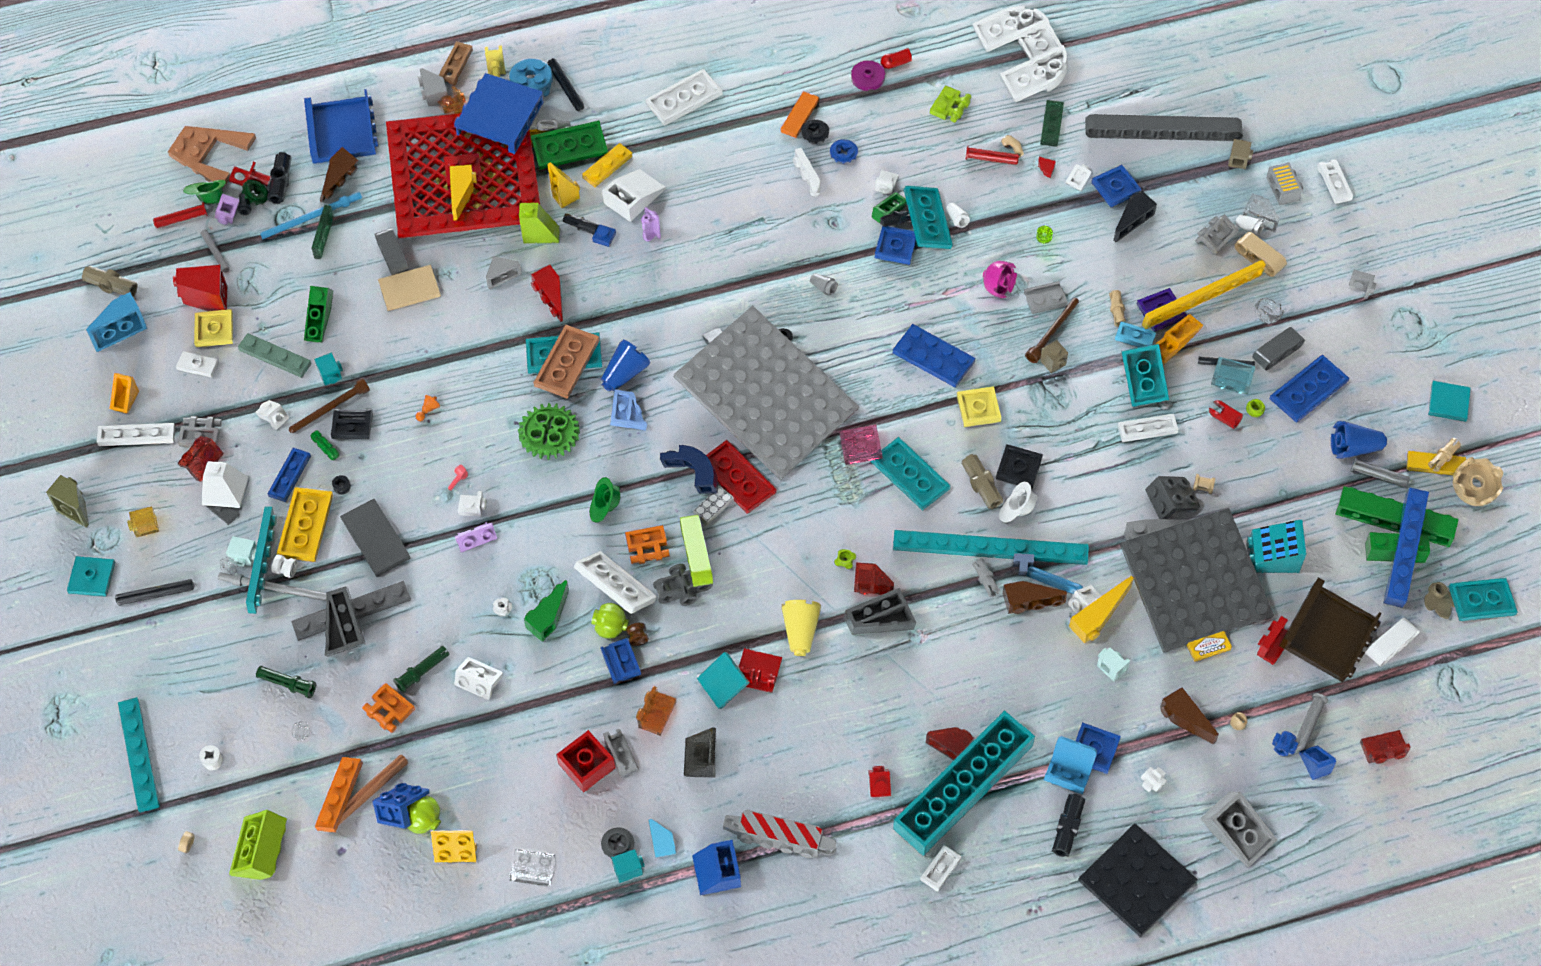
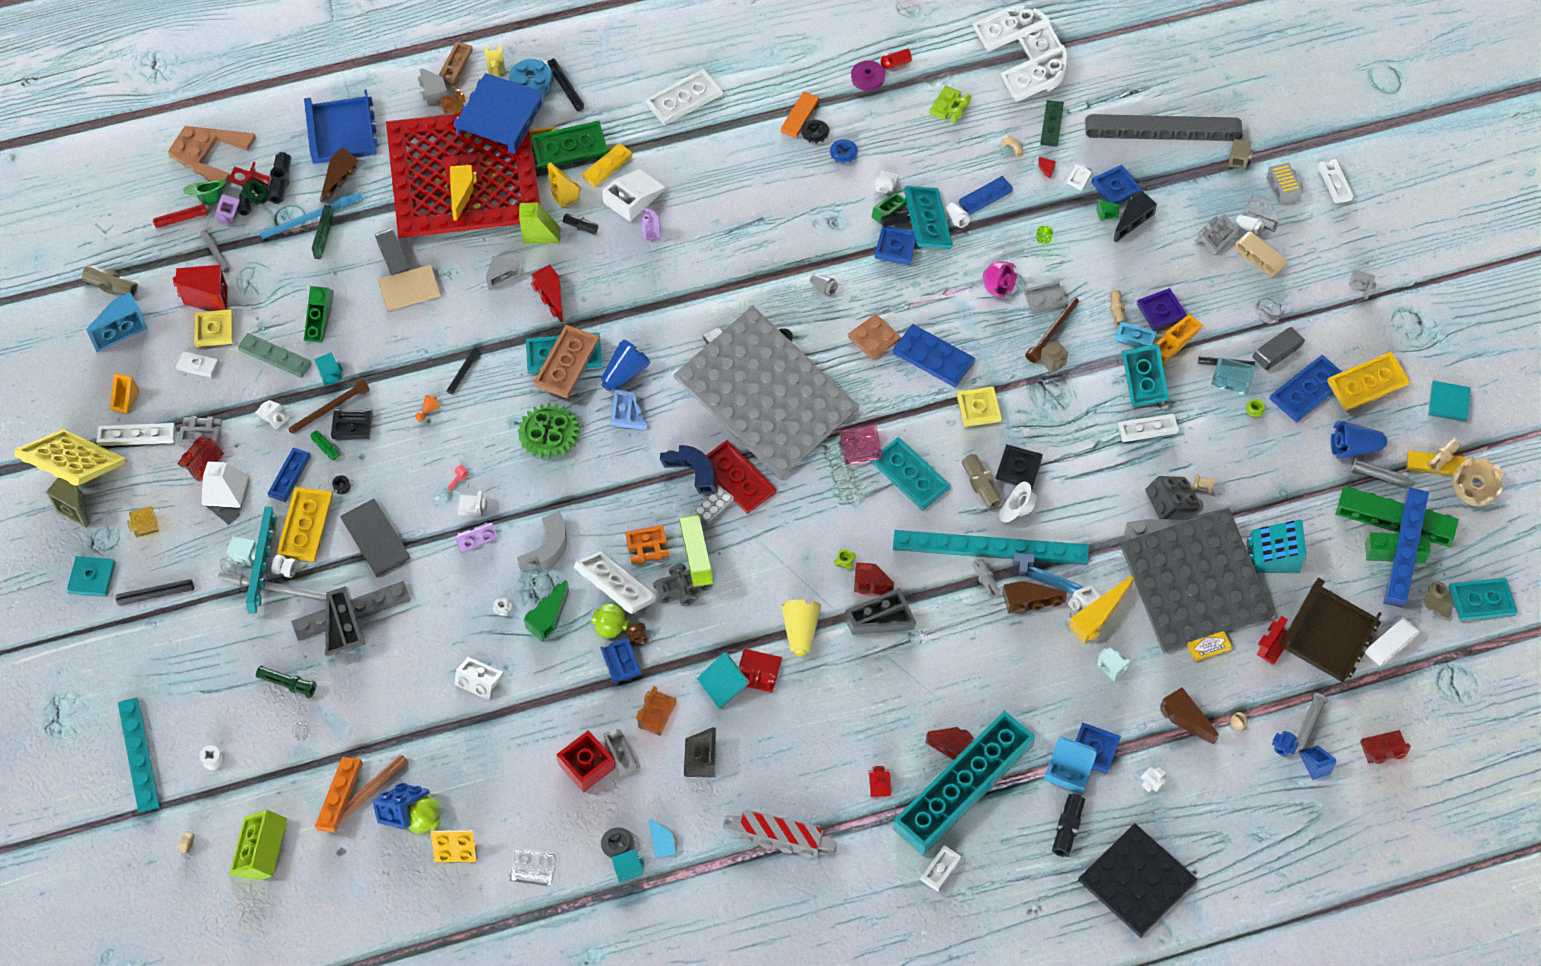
(69, 457): none -> light yellow plate
(393, 703): orange plate -> none
(414, 674): dark green pin -> none
(463, 370): none -> black bar
(551, 550): none -> light grey arch
(553, 124): light grey axle -> none
(604, 235): blue plate -> none
(605, 499): green piece -> none
(717, 868): blue slope -> none
(807, 172): white plate -> none
(874, 337): none -> nougat plate
(985, 195): none -> blue plate
(989, 155): red axle -> none
(1107, 210): none -> green slope
(1203, 294): yellow tile -> none
(1228, 414): red piece -> none
(1239, 828): light grey slope -> none
(1368, 381): none -> yellow plate

